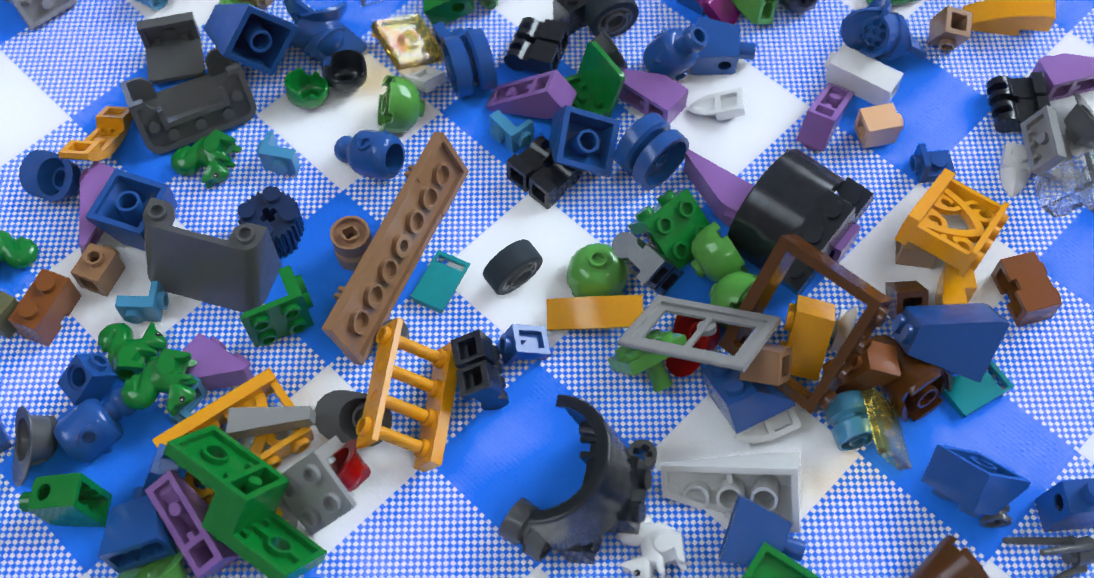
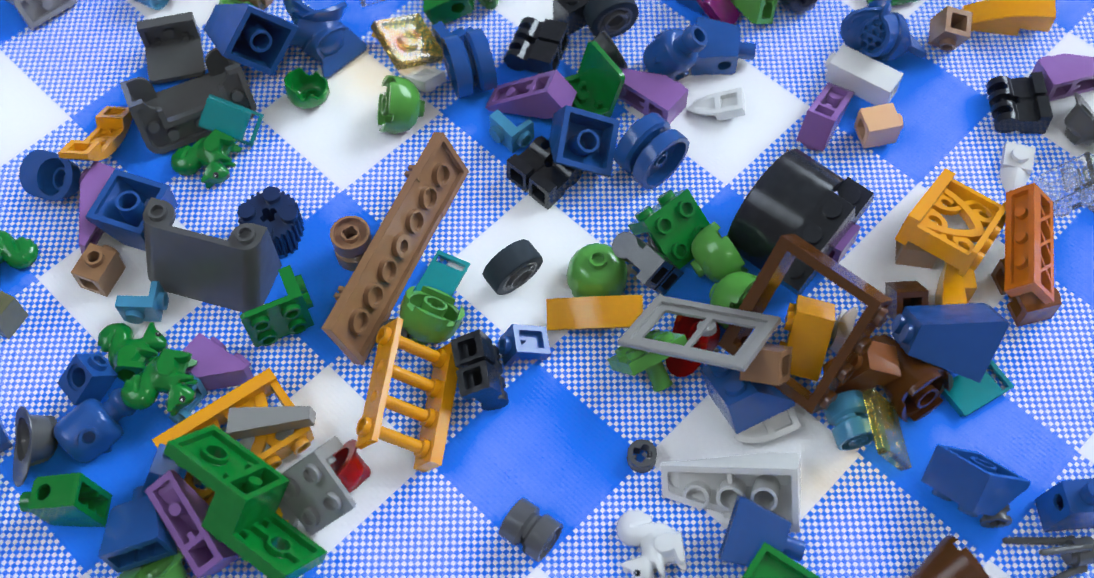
(44, 307): dark orange brick -> none
(228, 118): none -> teal piece
(276, 158): dark azure bracket -> none
(339, 414): dark grey piece -> none
(346, 71): black hair -> none
(372, 153): blue piece -> none
(430, 315): none -> bright green cylinder
(610, 493): black piece -> none
(717, 186): medium lavender slope -> none
(930, 164): blue bracket -> none
(1029, 243): none -> orange fence
(1044, 141): light grey bracket -> none

